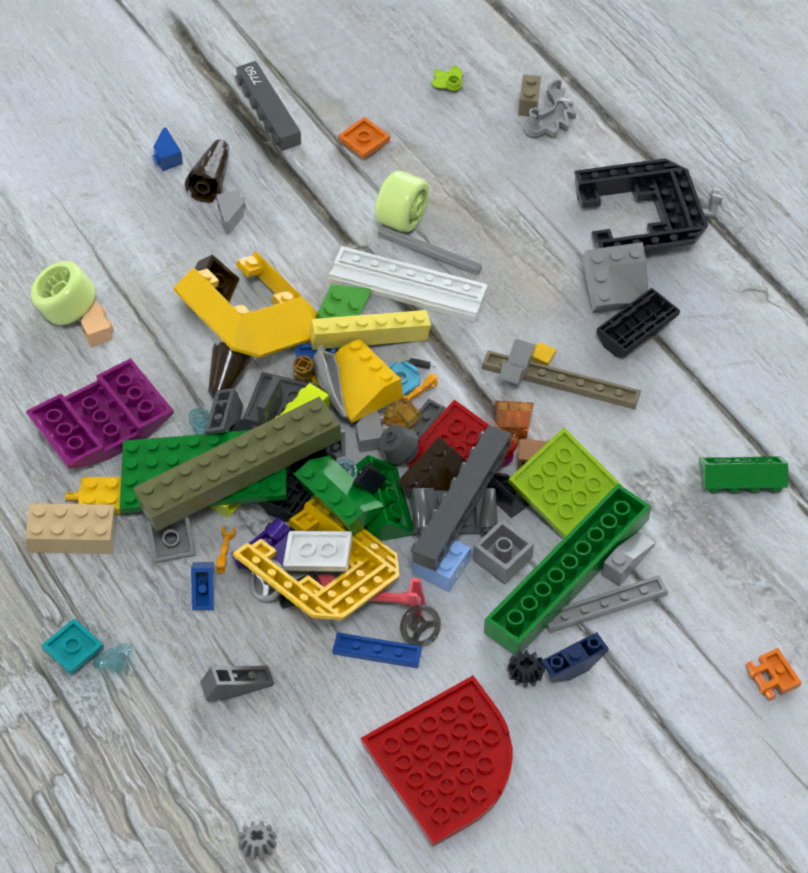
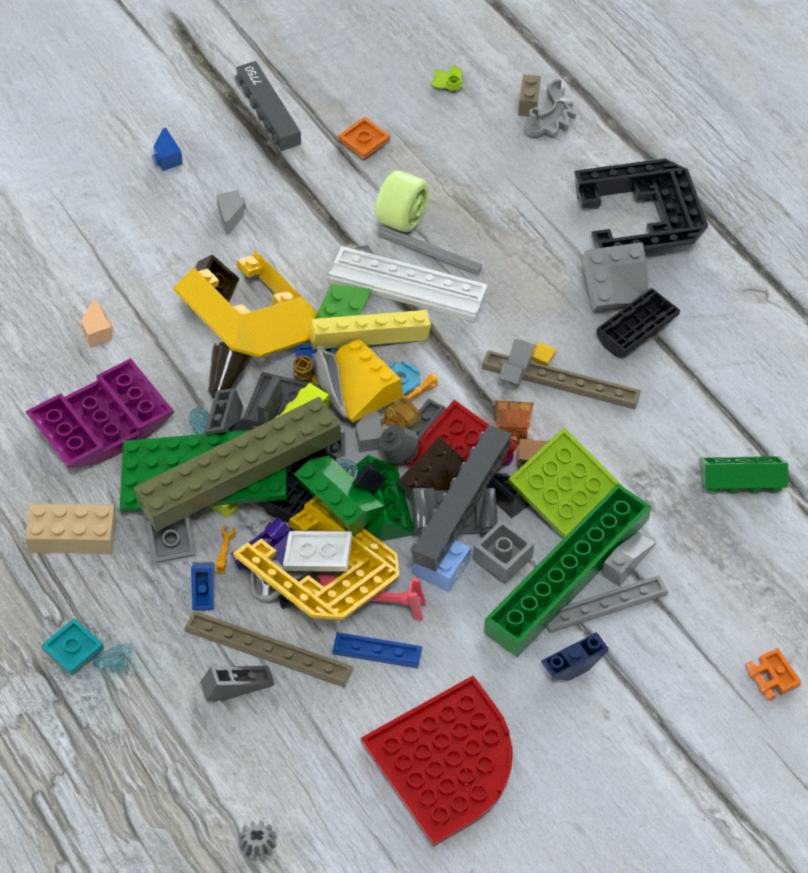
(63, 293): yellowish green wheel -> none
(98, 491): yellow plate -> none
(208, 174): dark brown cone -> none
(269, 649): none -> dark tan tile
(413, 619): clear smoke piece -> none
(420, 363): dark grey piece -> none
(530, 675): black gear -> none
(716, 197): light grey plate -> none

